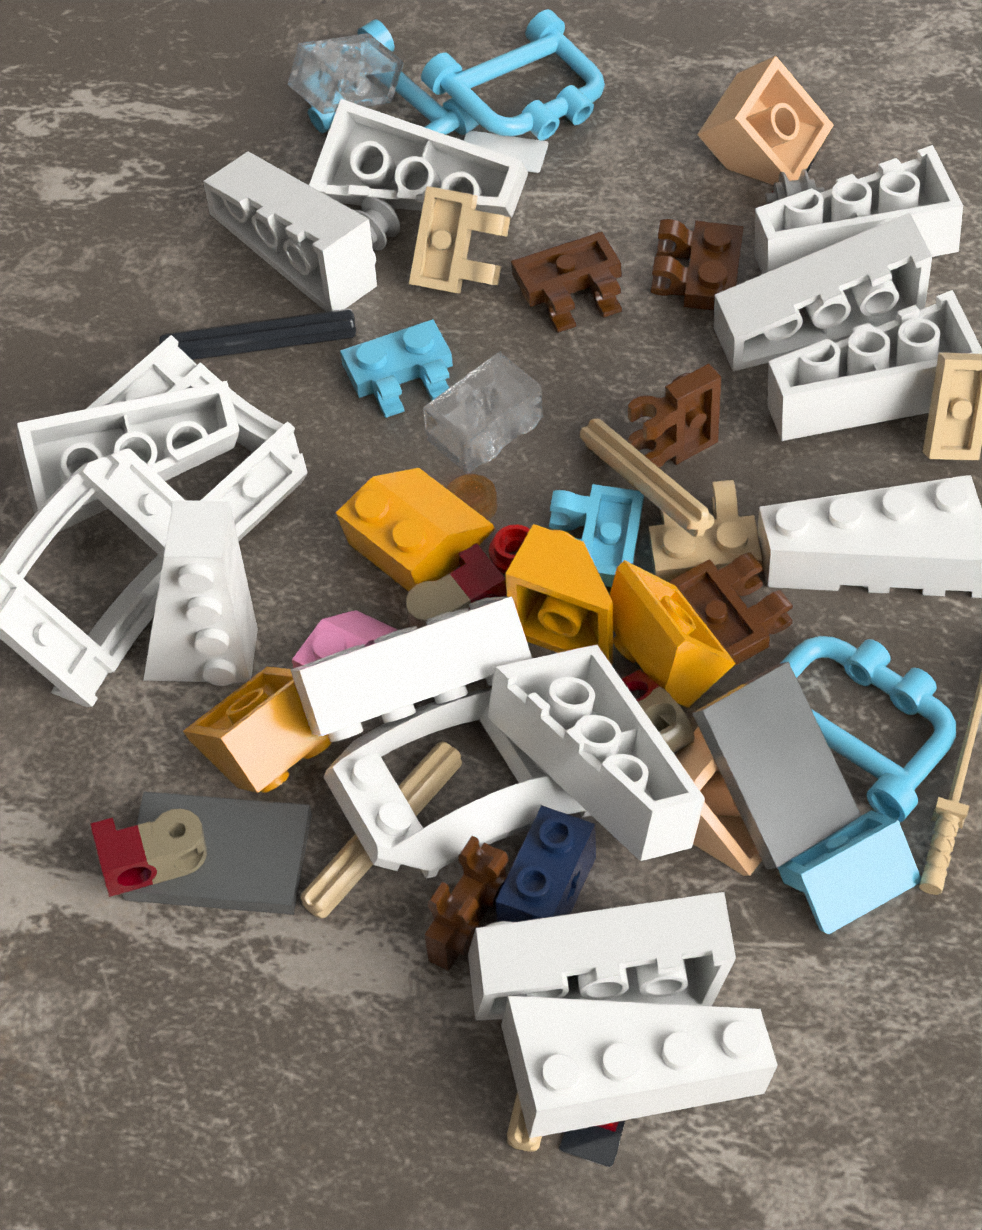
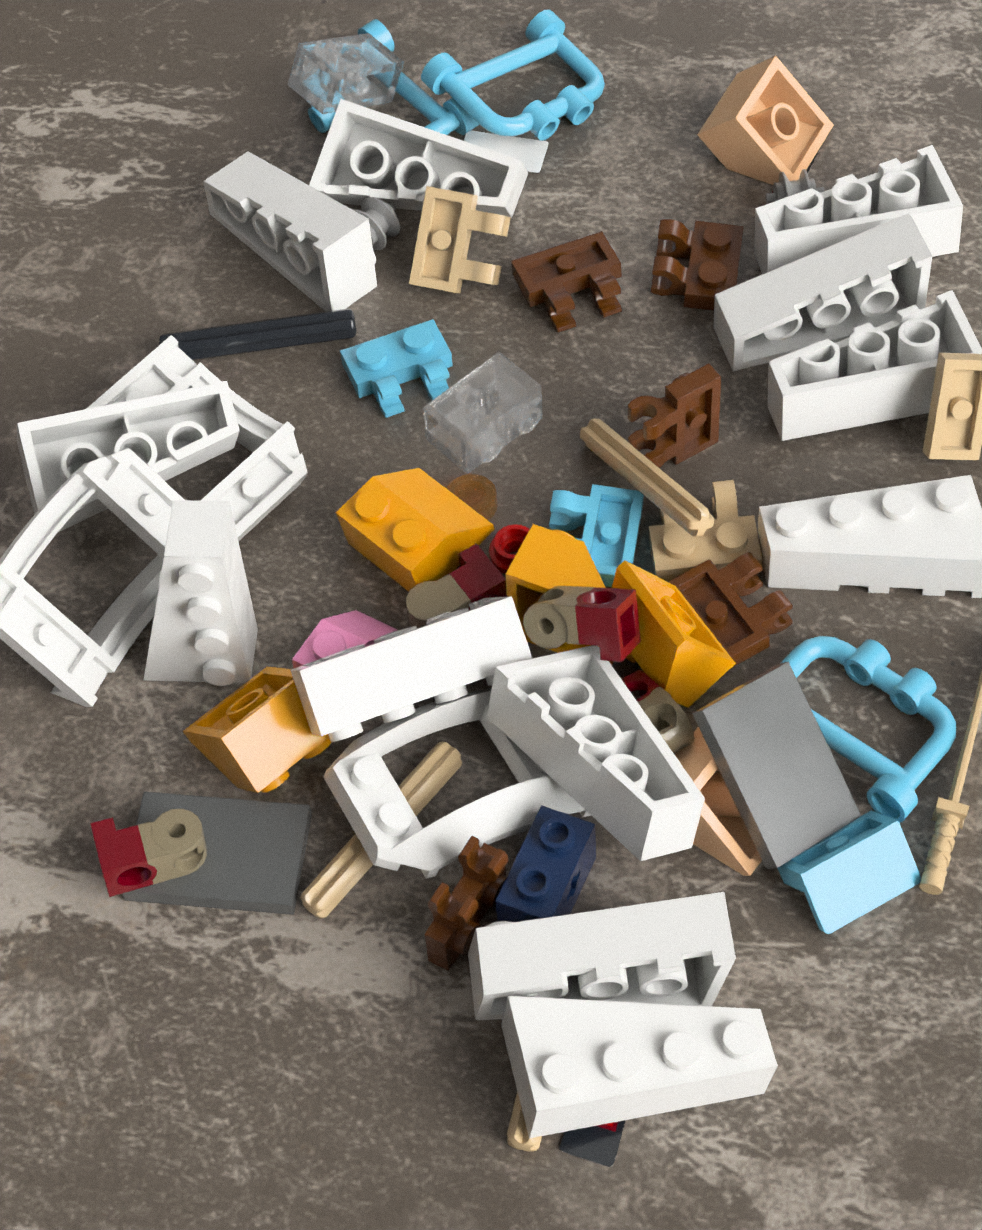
(586, 618): none -> leg

